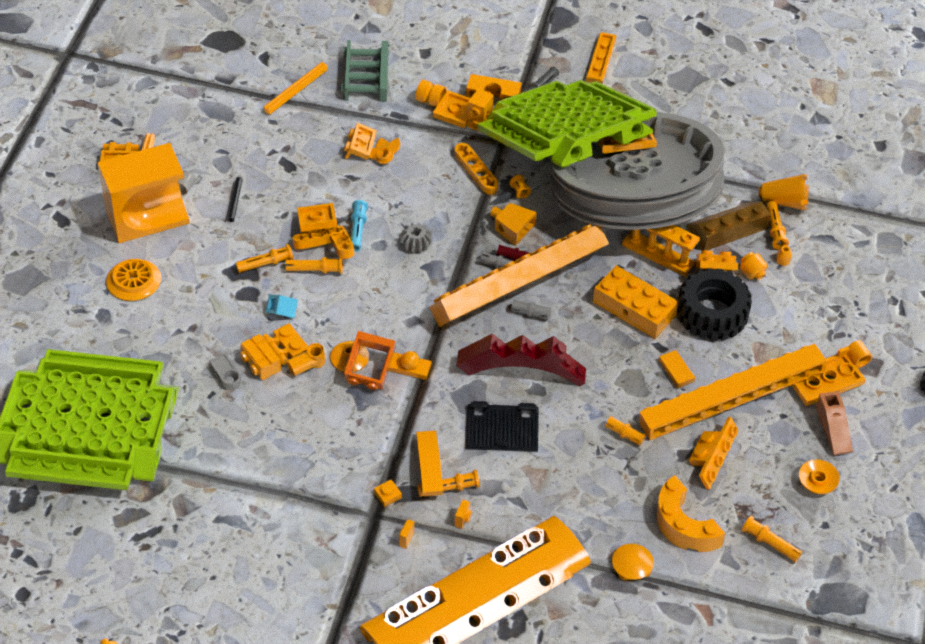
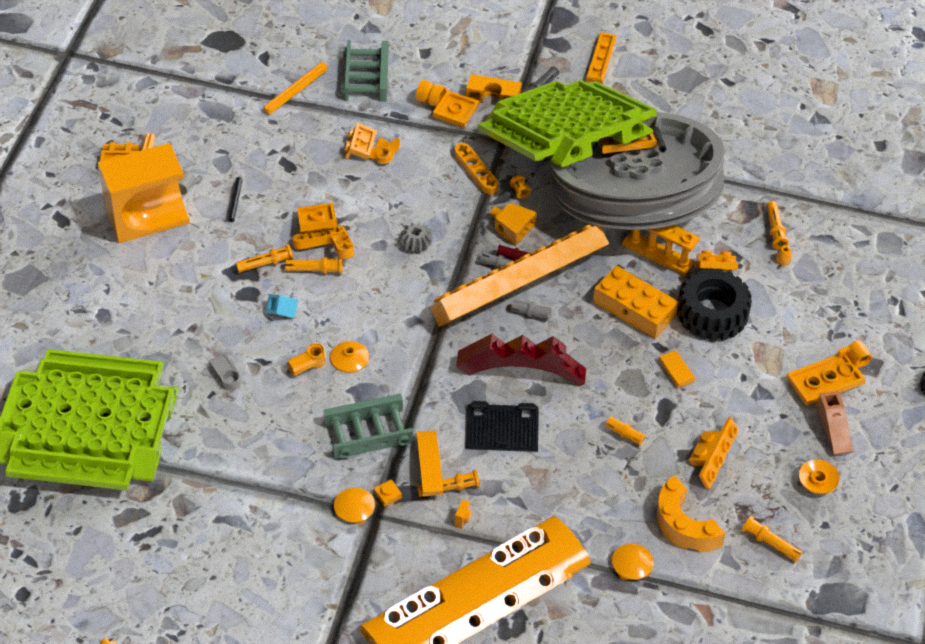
(121, 285): light orange piece -> none
(260, 357): light orange brick -> none
(289, 340): light orange plate -> none
(354, 505): none -> light orange dish
(361, 213): medium azure pin -> none
(365, 410): none -> sand green fence
(374, 342): orange window -> none
(406, 534): light orange tile -> none
(410, 365): light orange tile -> none
(479, 108): light orange brick -> none
(660, 143): none -> black piece
(730, 225): pearl gold slope -> none
(732, 391): light orange brick -> none
(753, 266): light orange head -> none
(786, 191): light orange cone -> none

